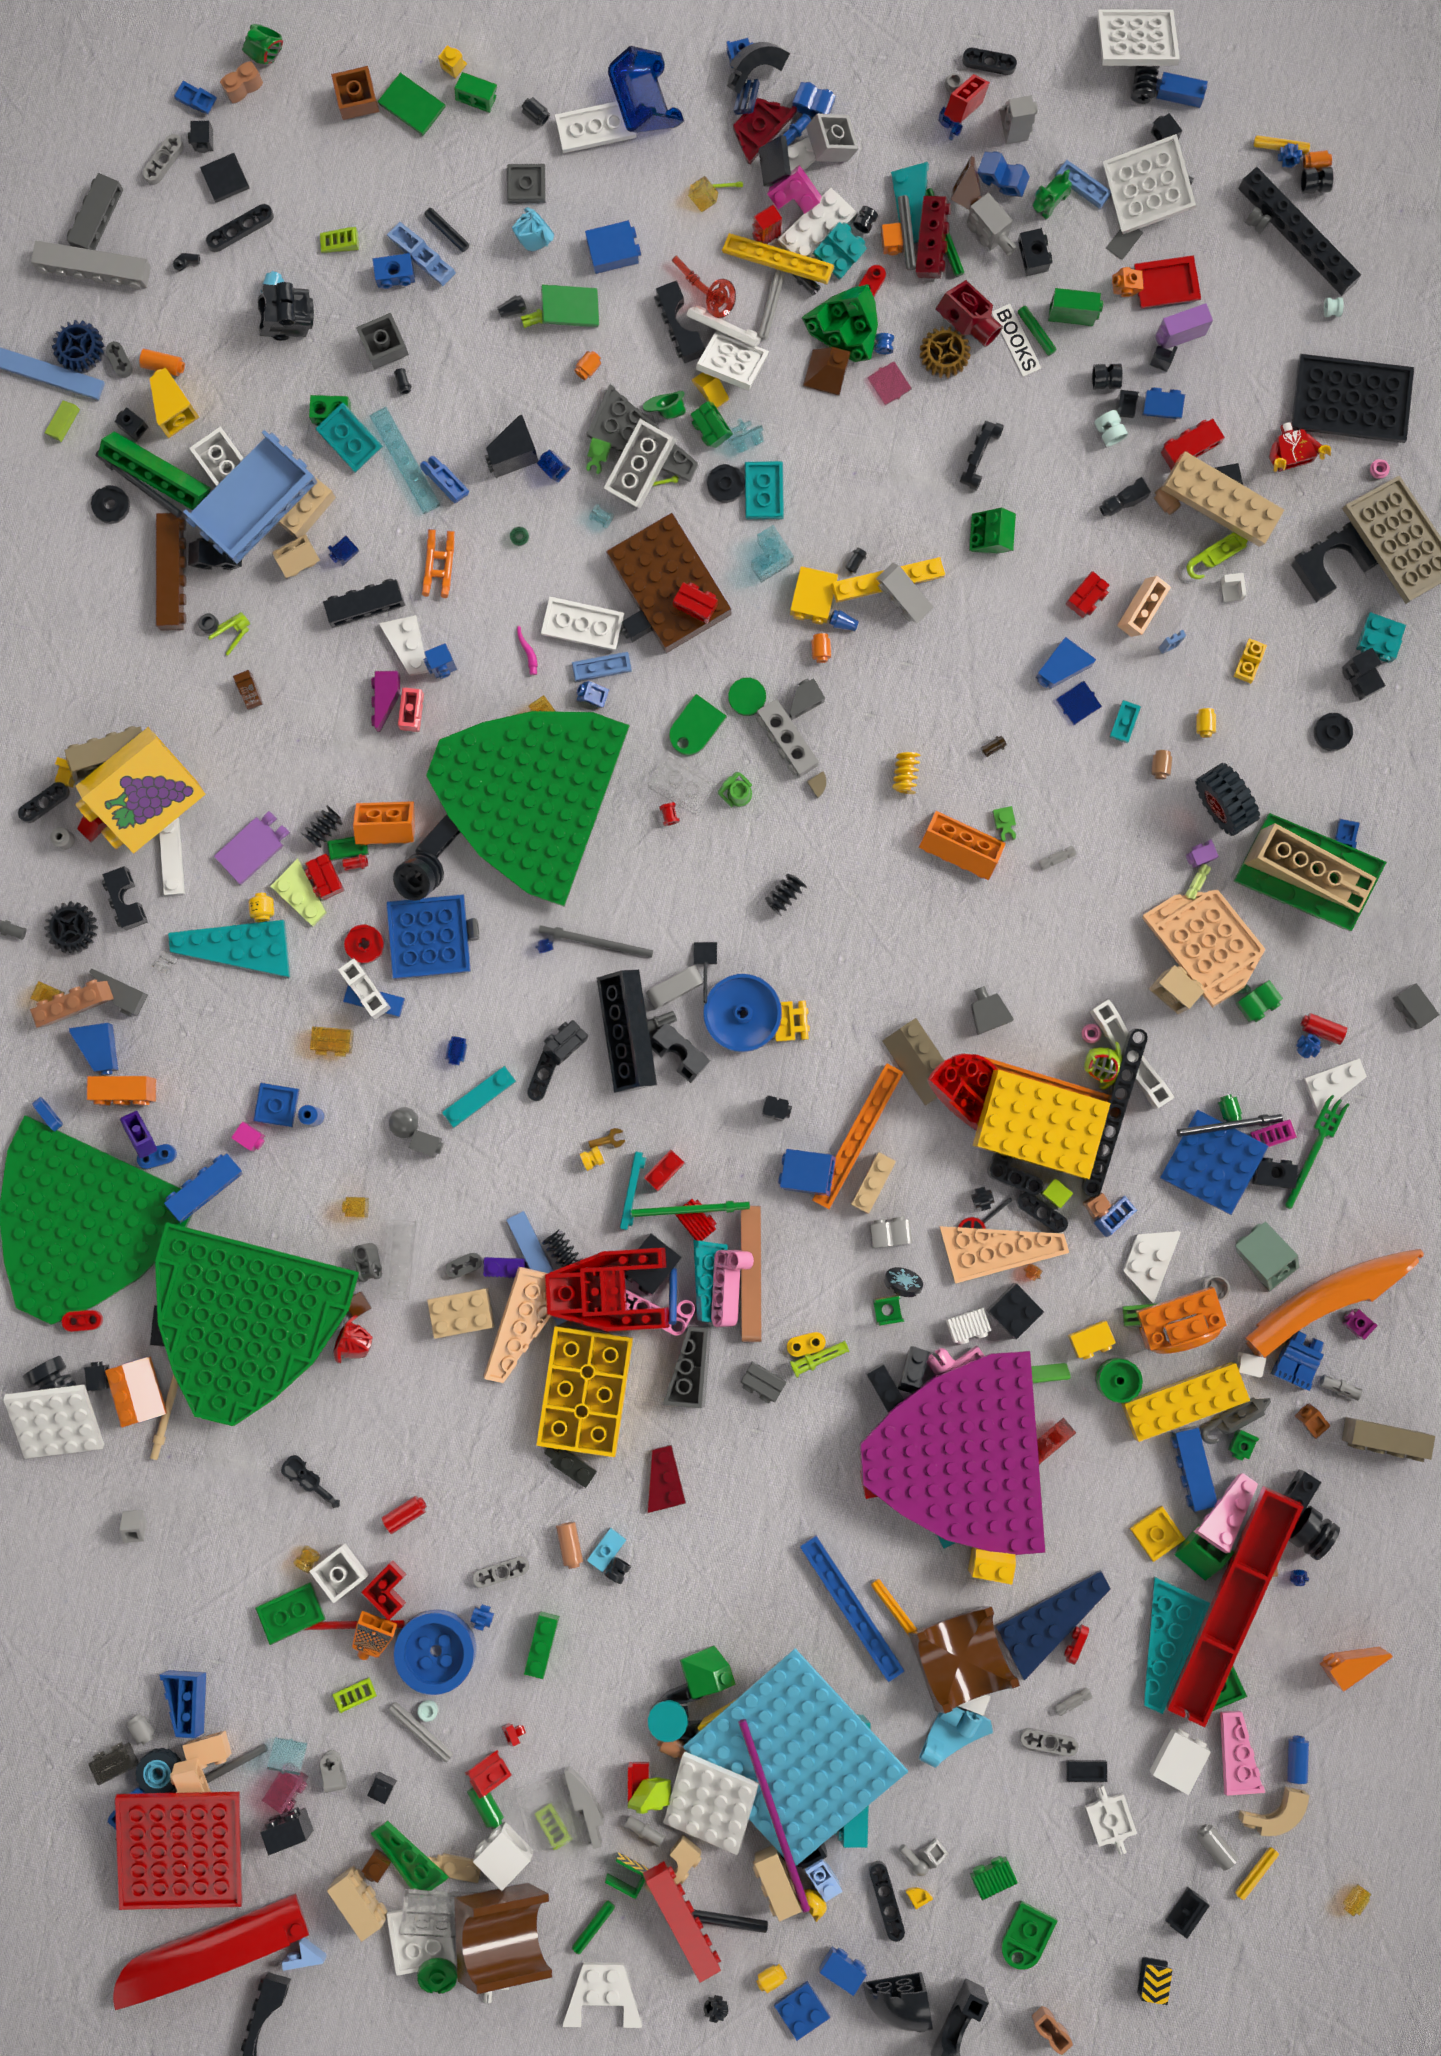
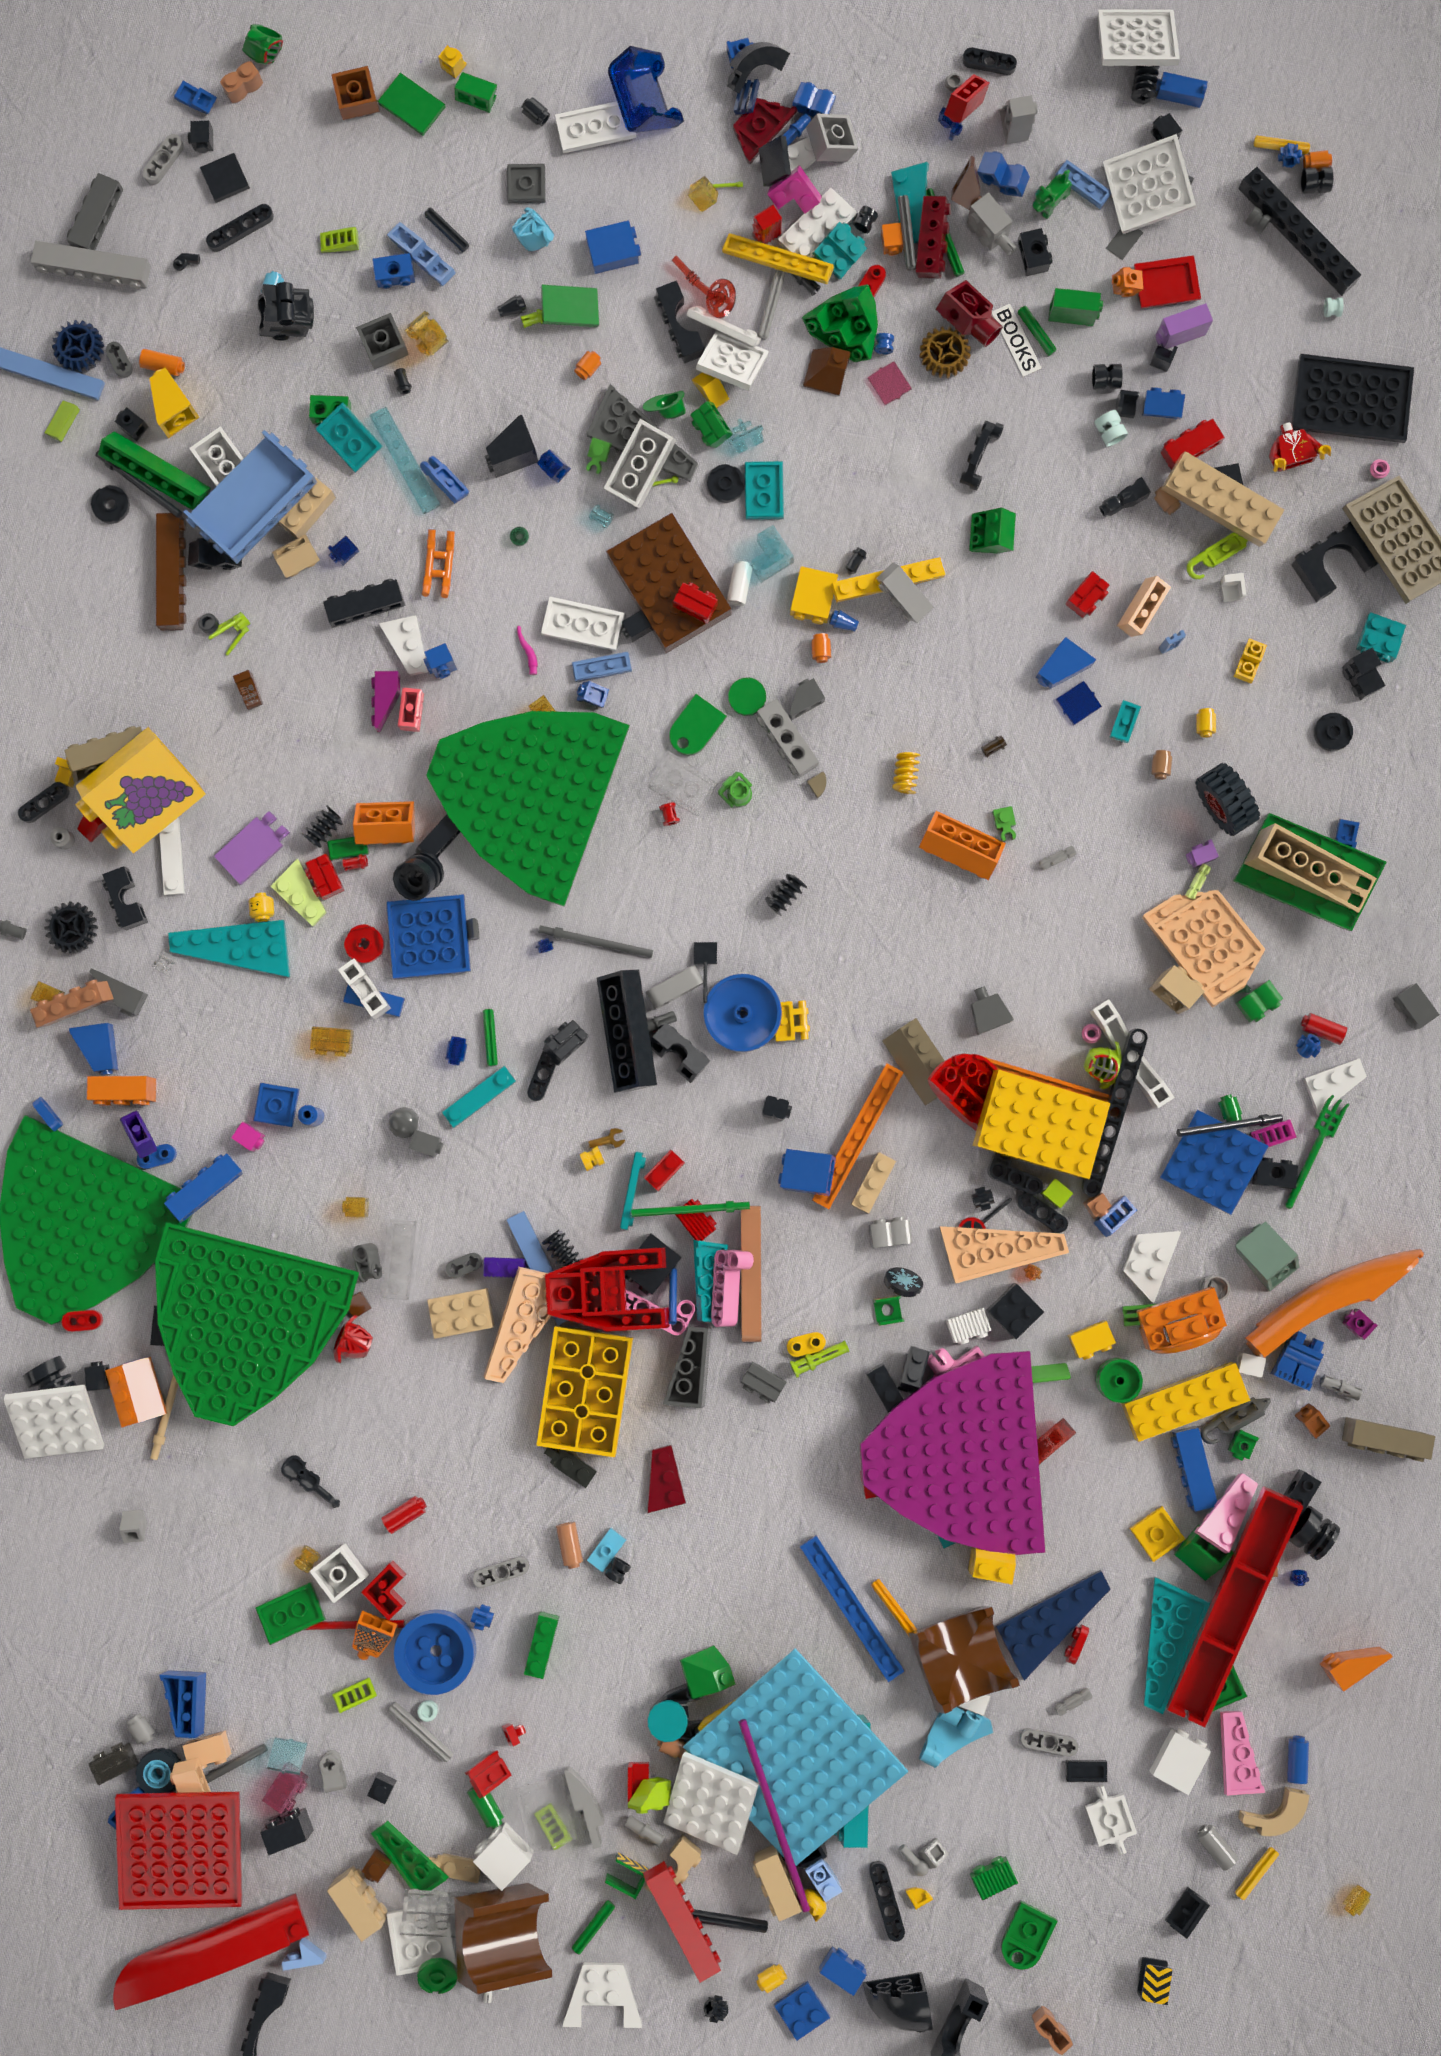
(436, 336): none -> clear yellow brick
(490, 1037): none -> green axle
(739, 583): none -> white brick

